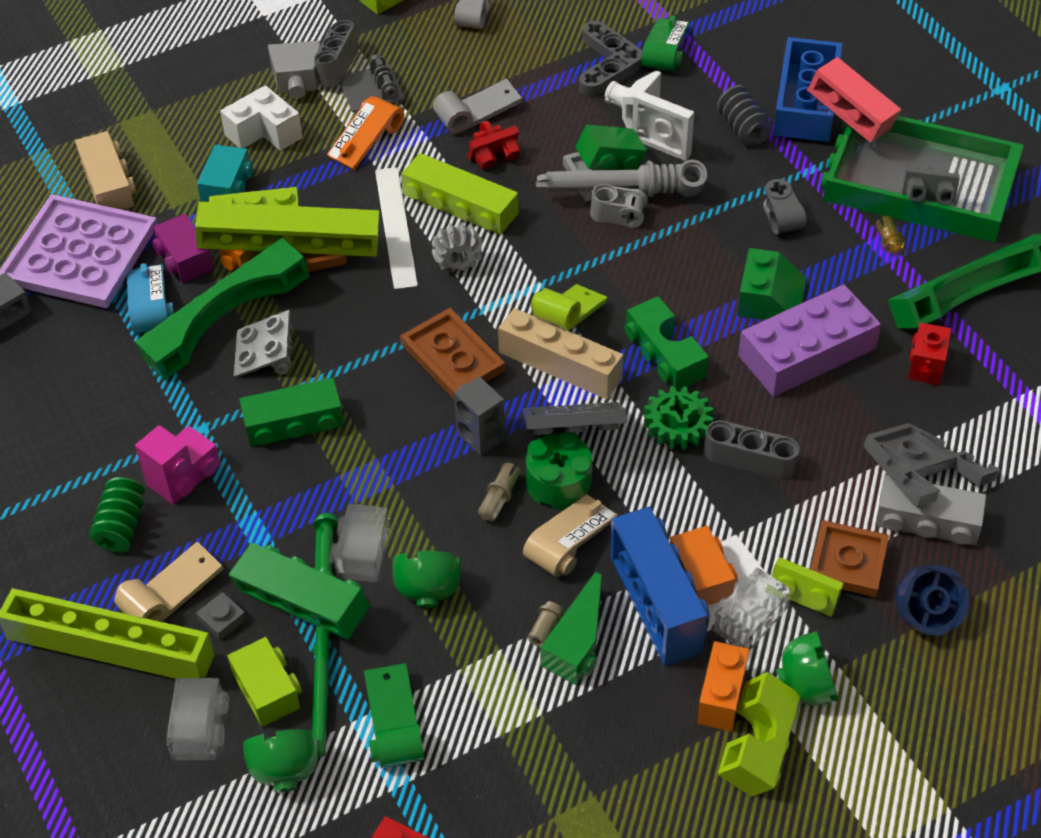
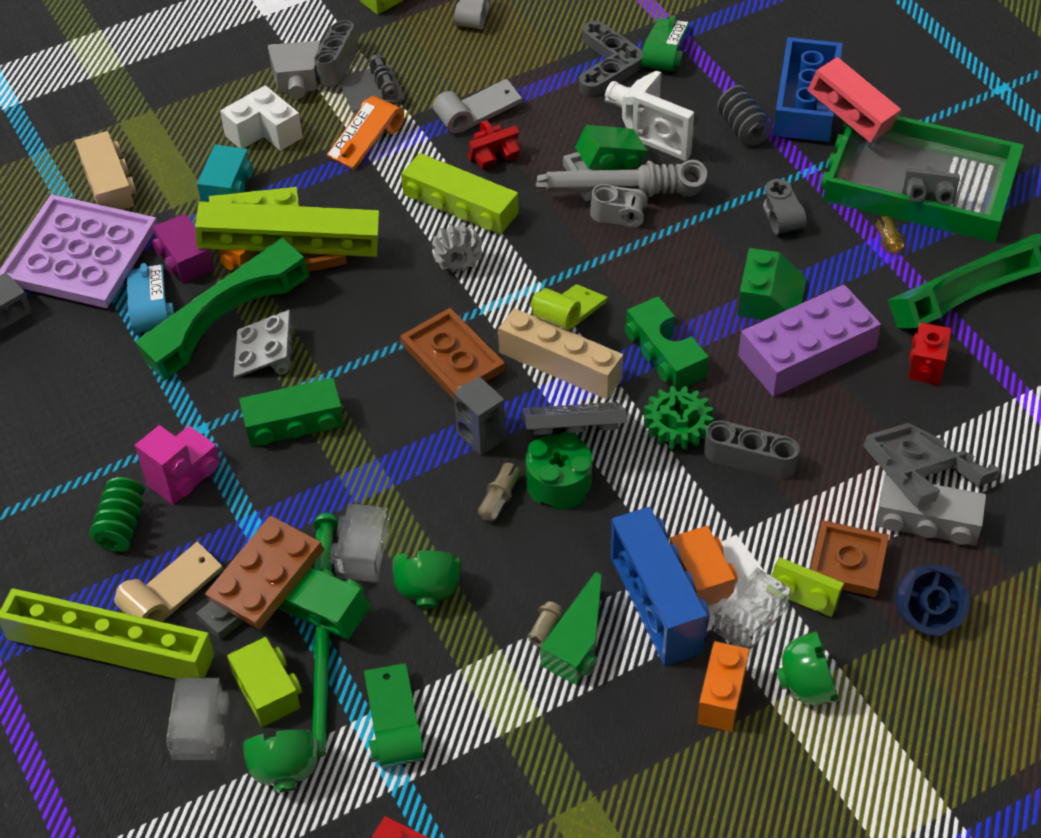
(264, 572): none -> dark orange plate
(396, 228): white sticker -> none
(556, 541): tan door -> none
(755, 761): lime arch -> none

